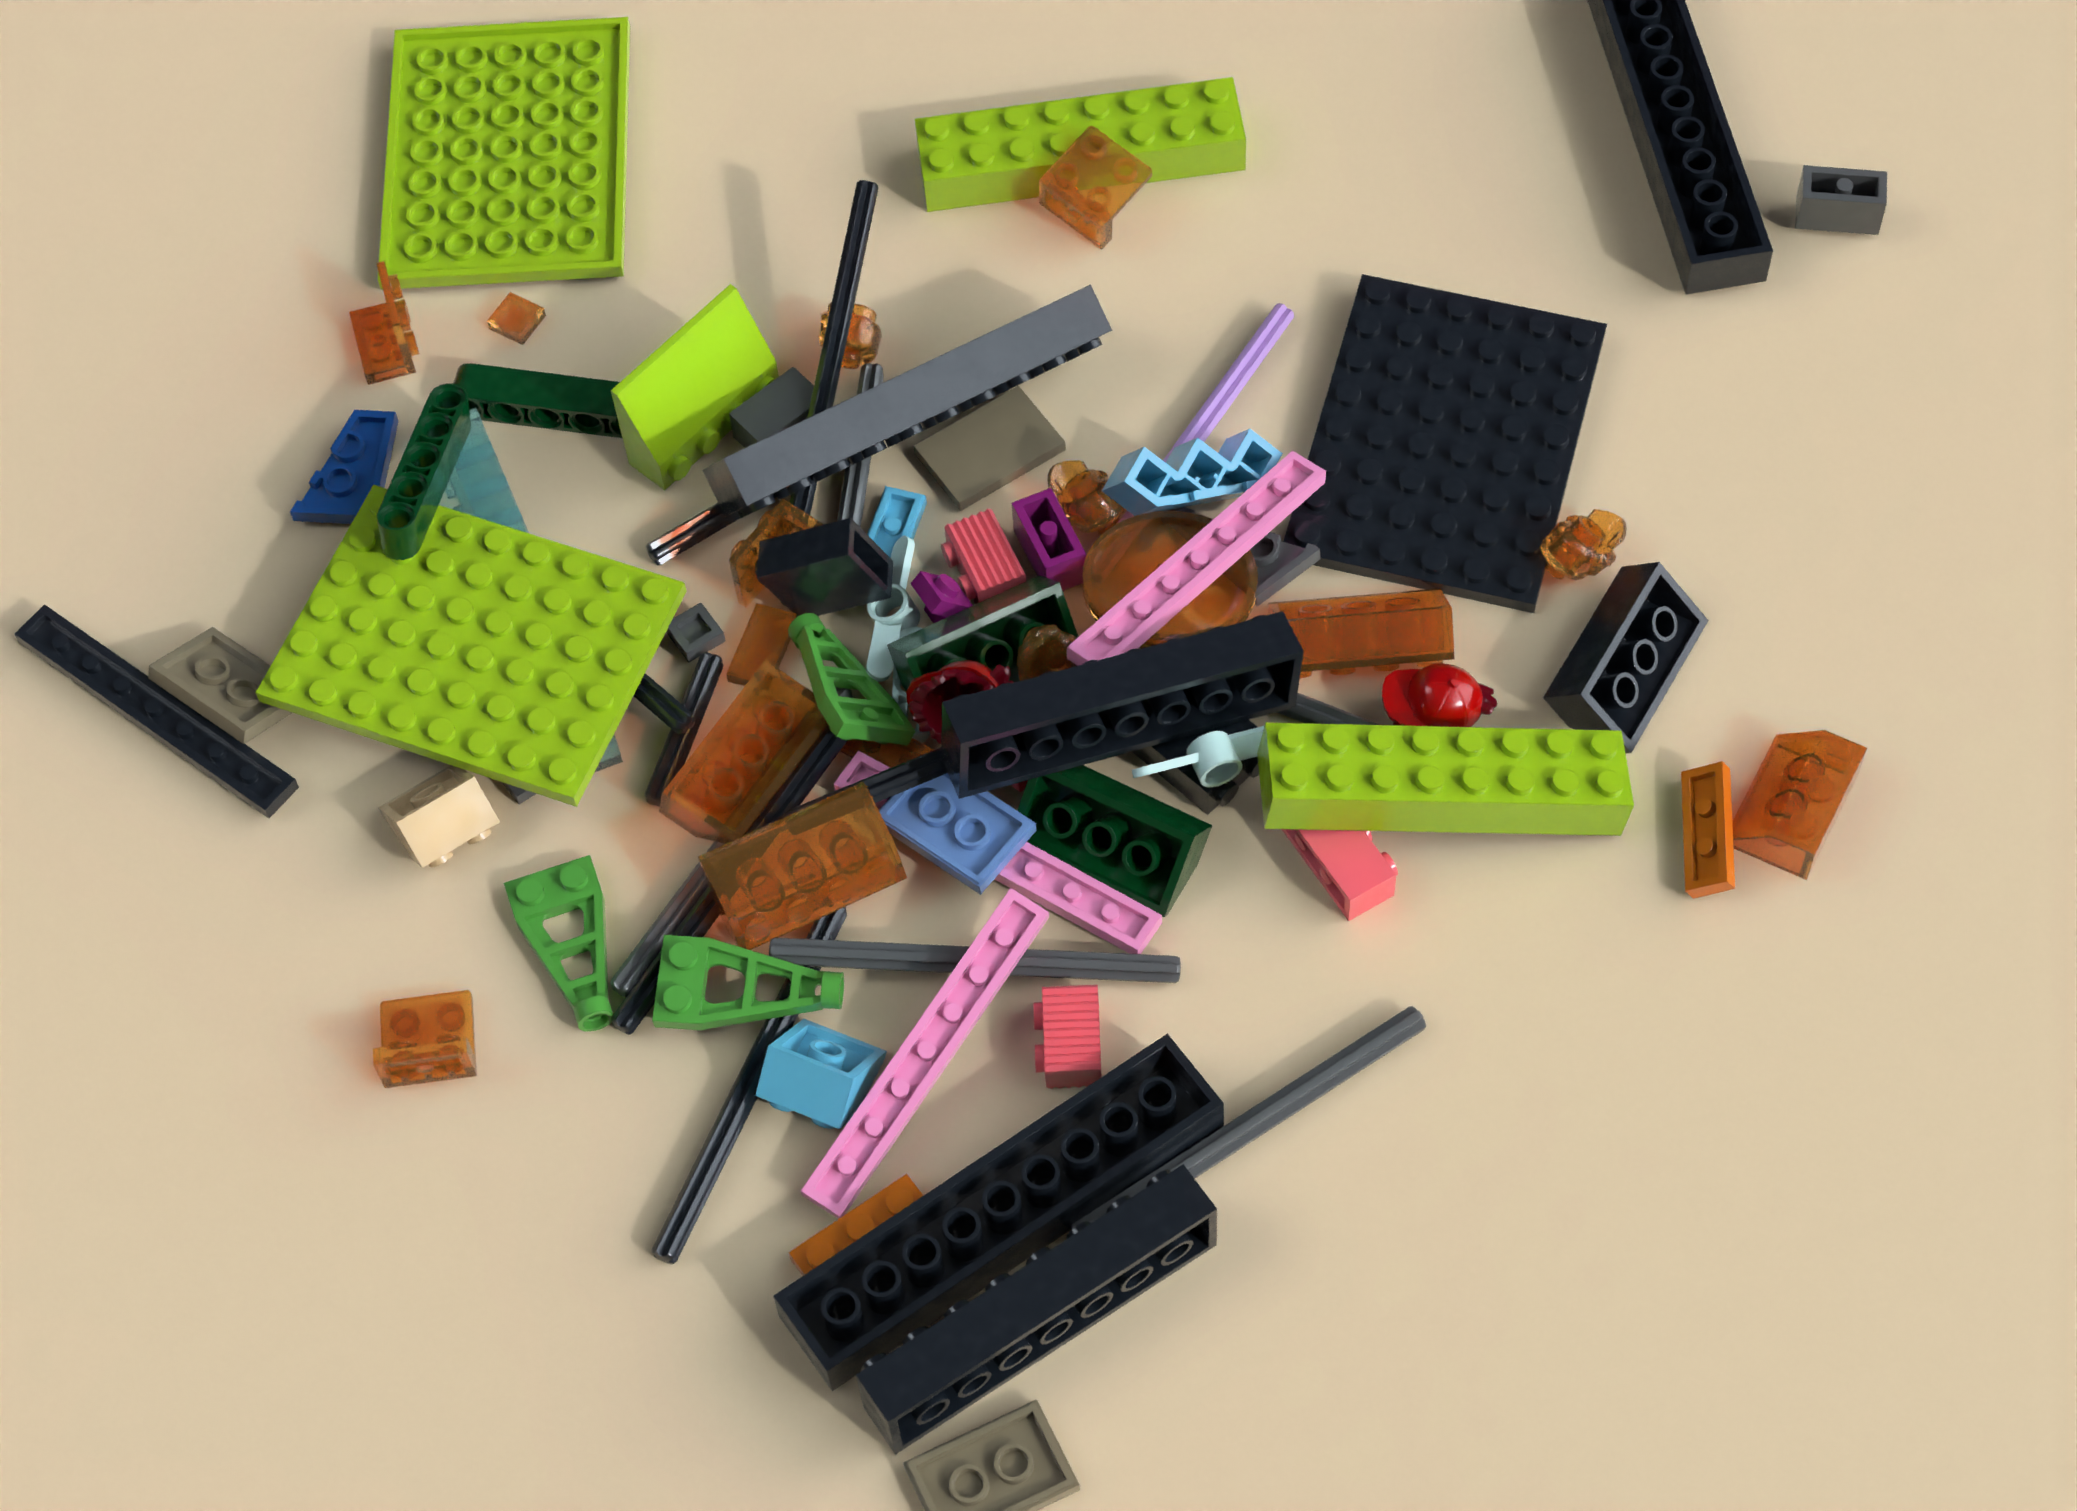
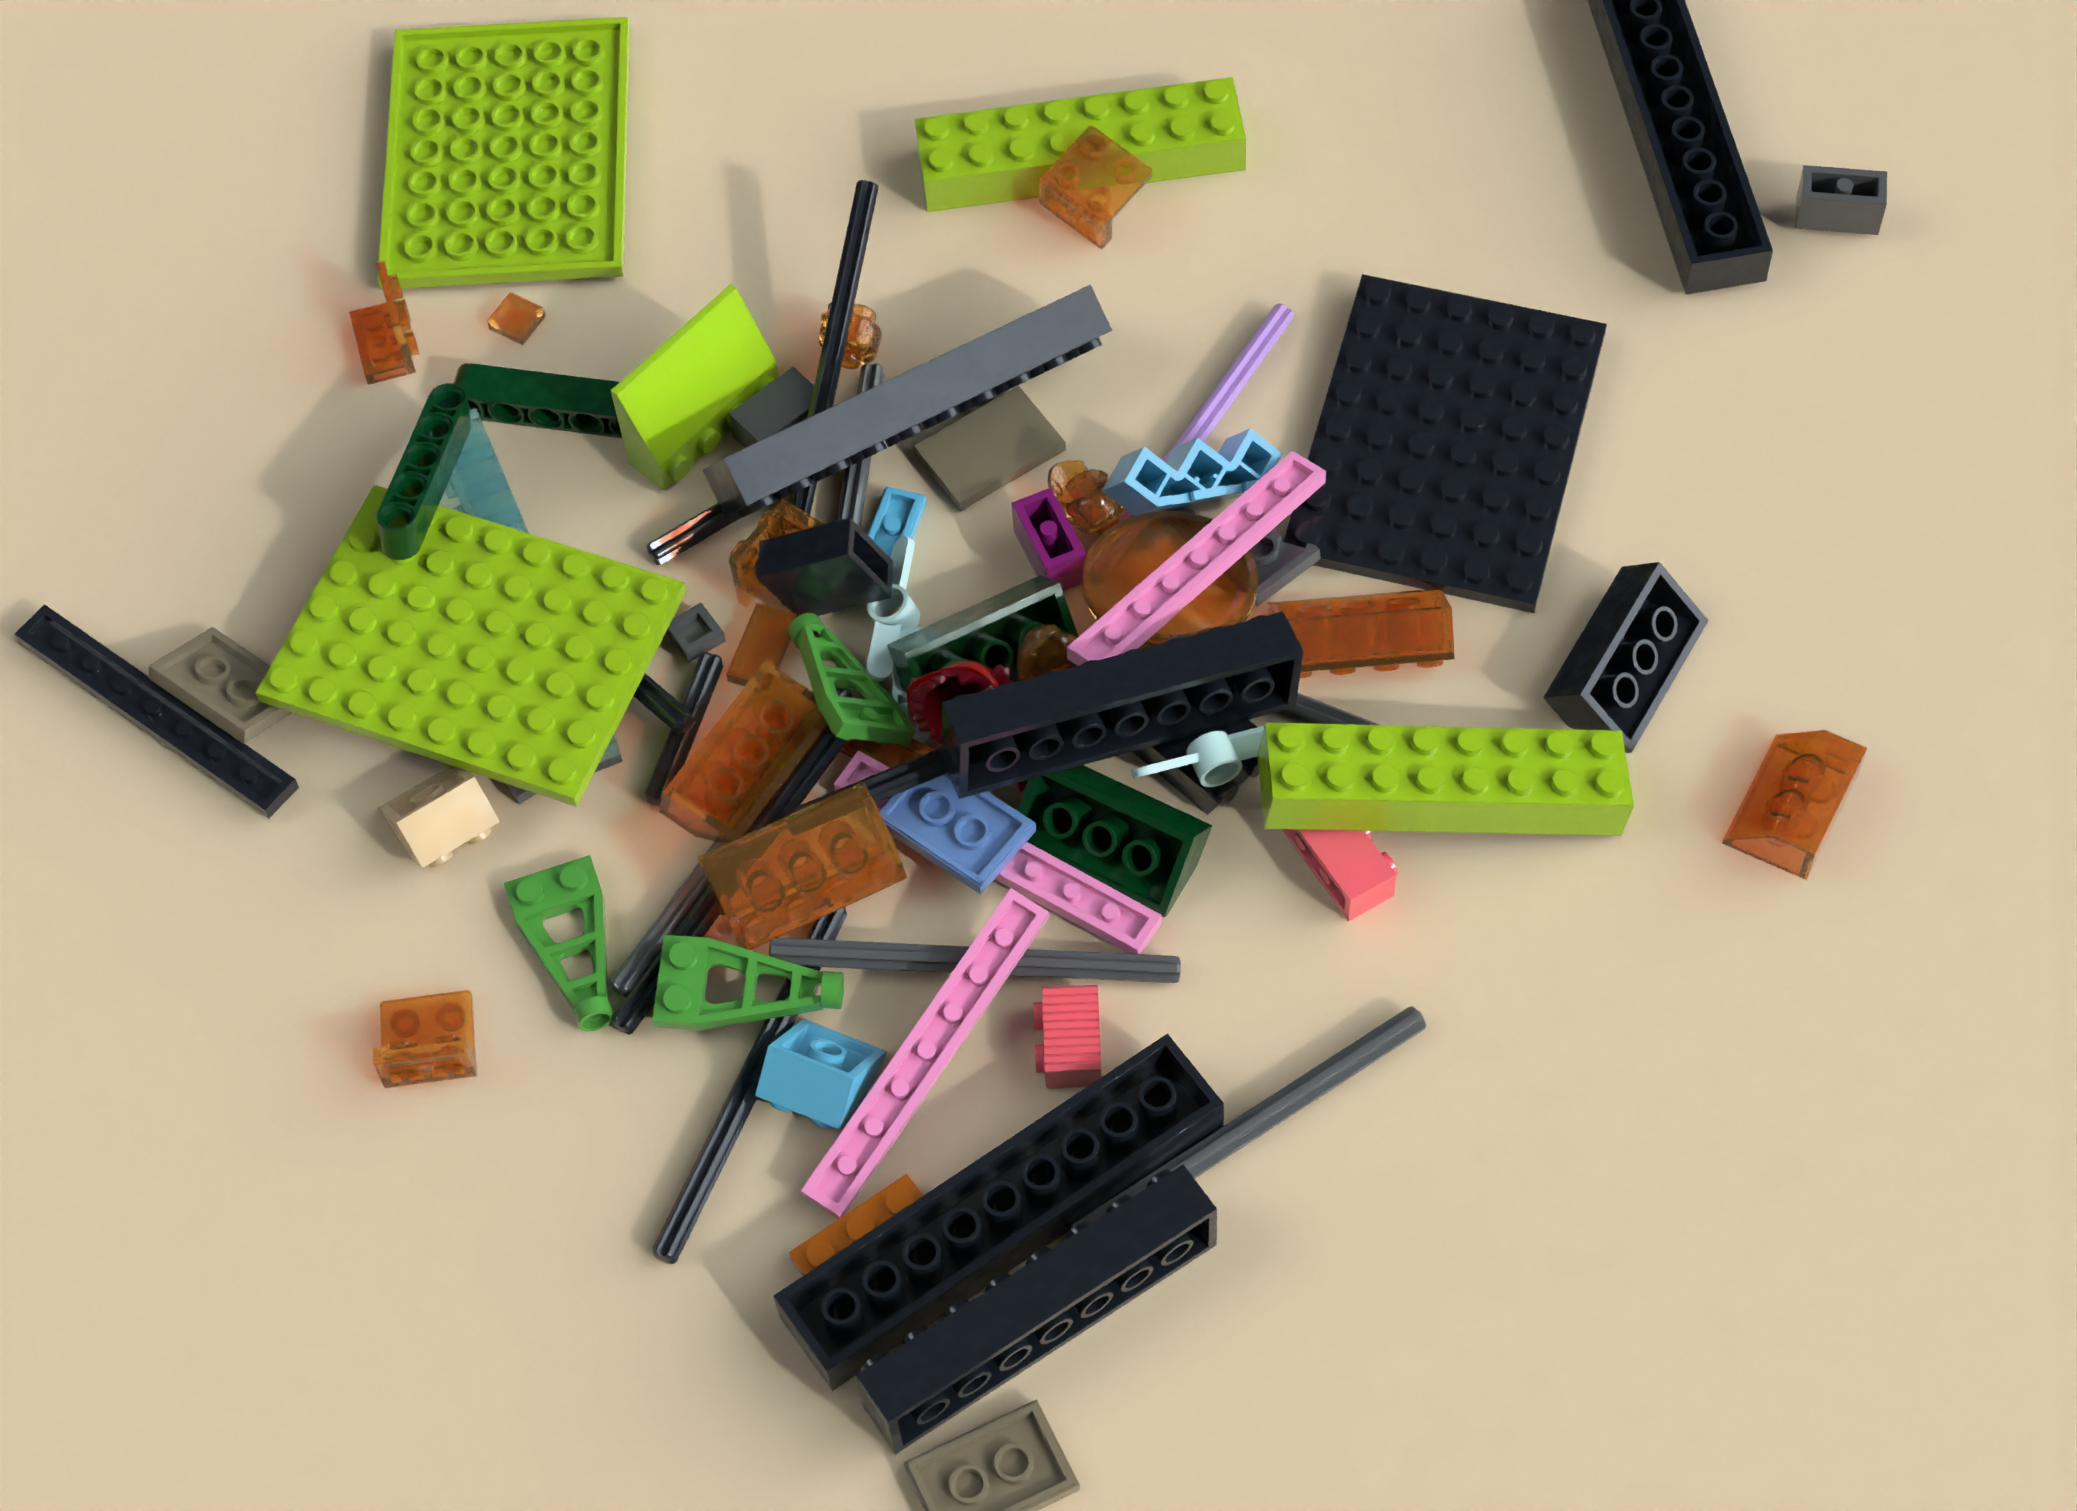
(356, 464): blue wing -> none
(940, 595): magenta bracket -> none
(981, 556): coral brick -> none
(1436, 697): red hair -> none
(1583, 544): clear orange head -> none
(1707, 830): orange plate -> none

